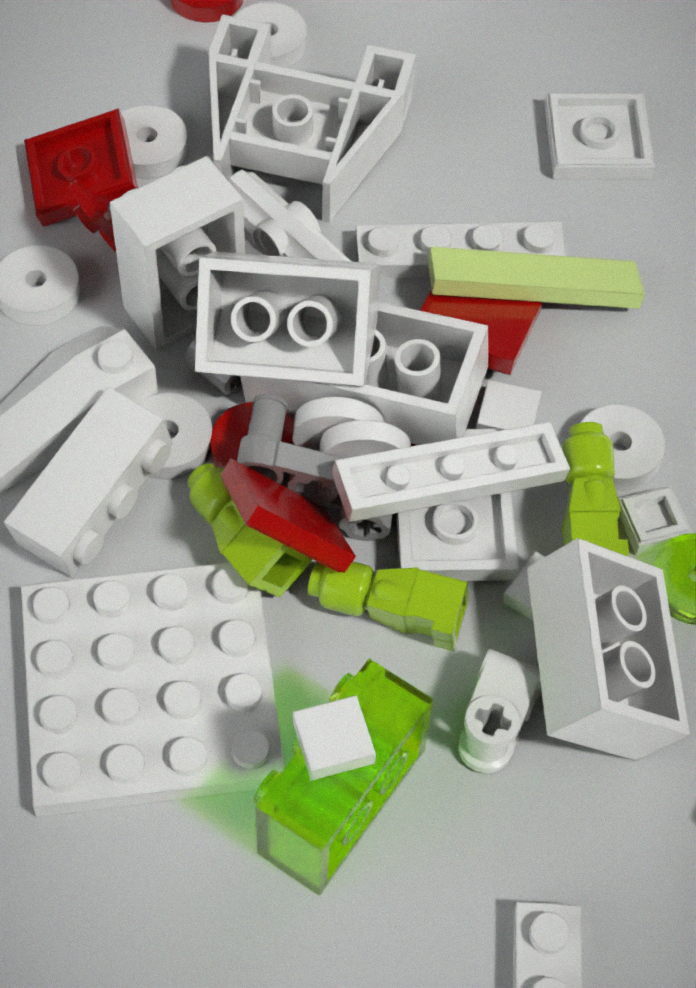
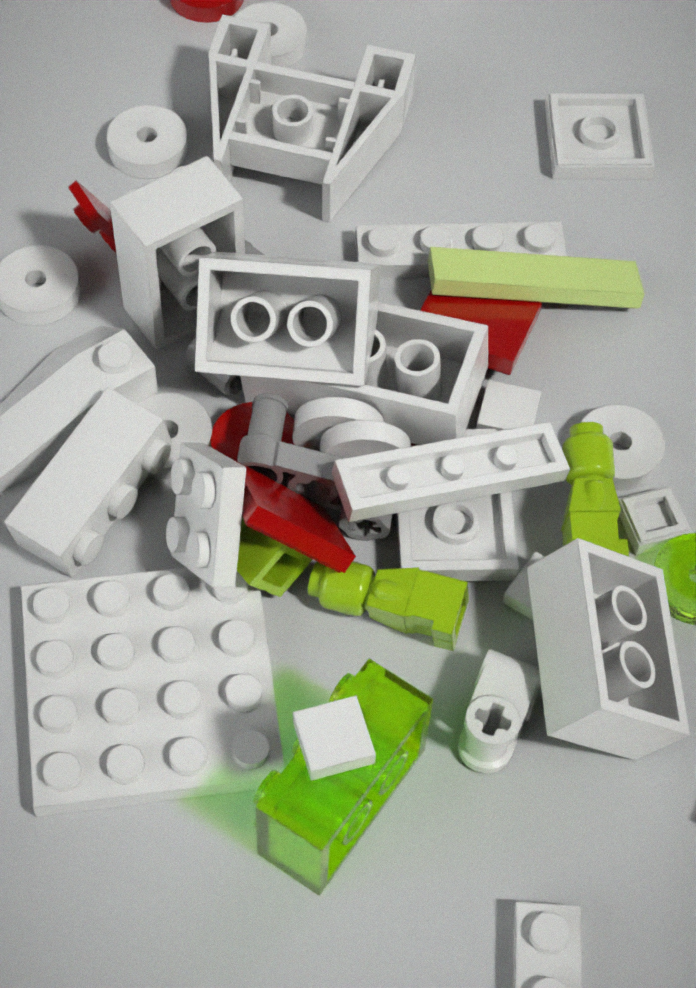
(87, 151): red tile -> none
(207, 513): none -> white plate
(280, 226): white piece -> none

